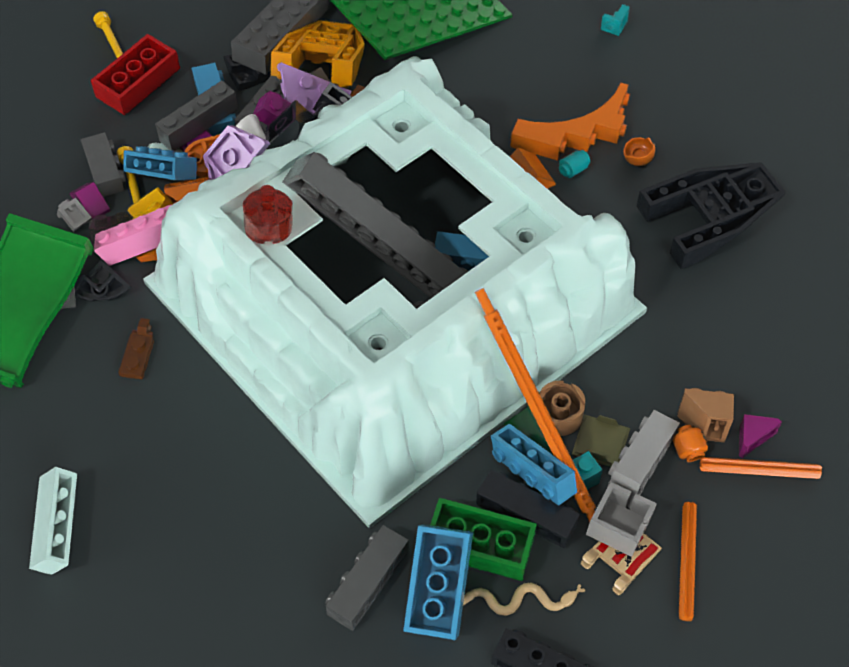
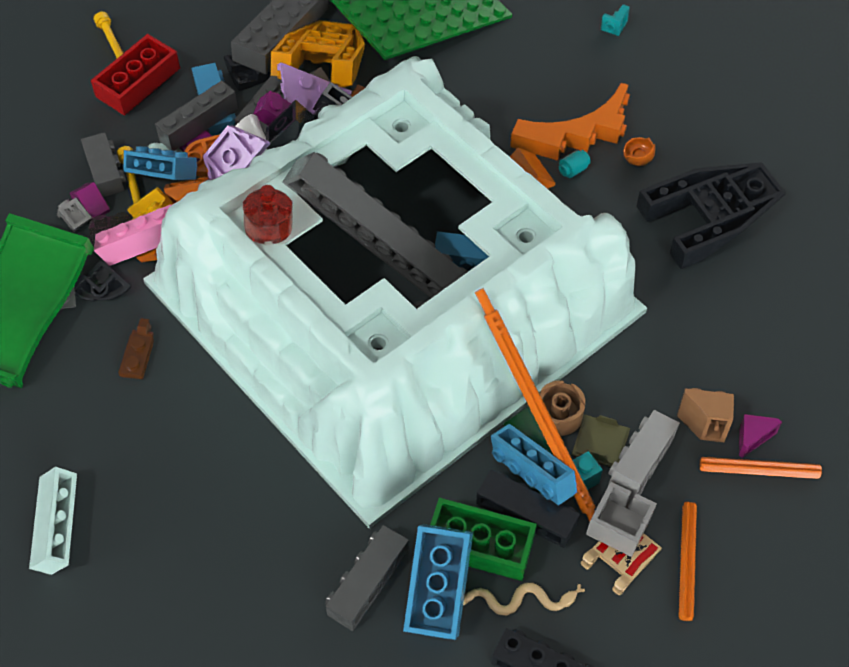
(690, 443): orange head -> none

